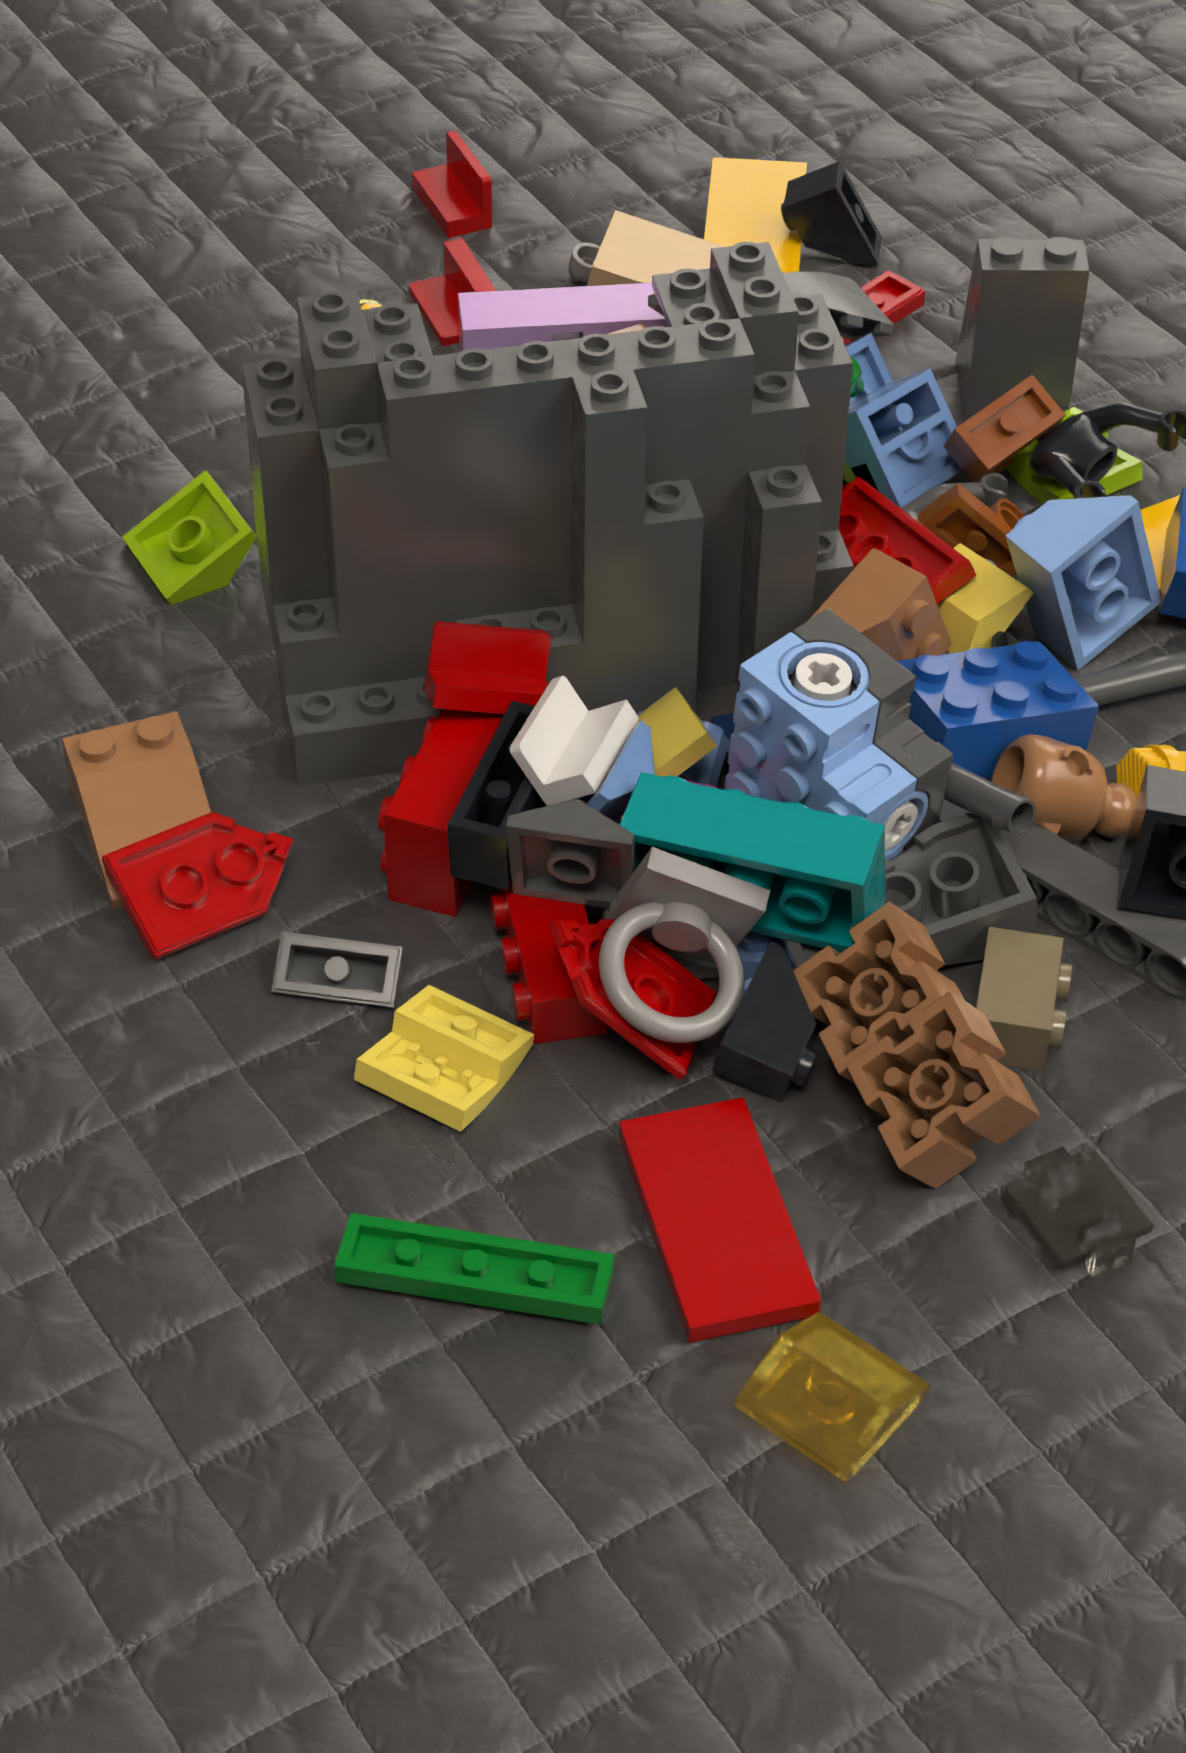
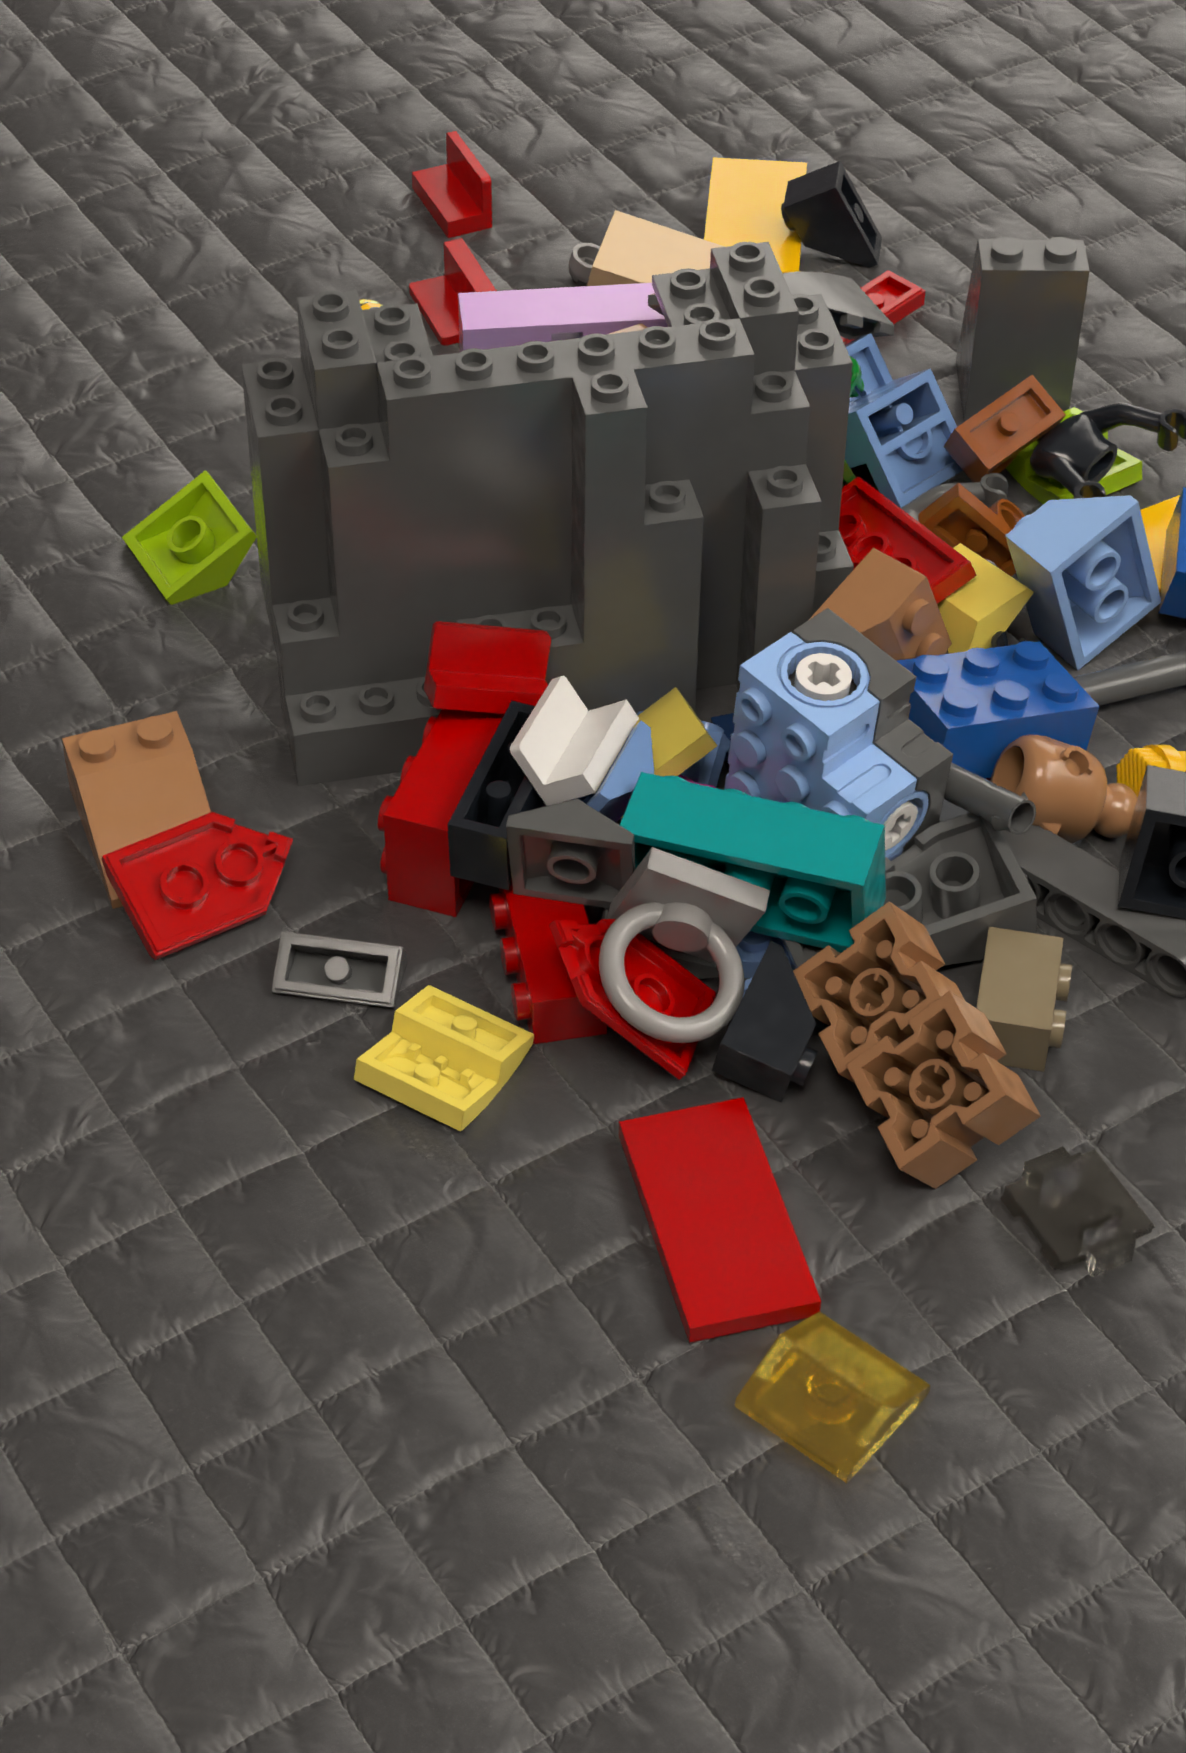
(475, 1268): green plate -> none

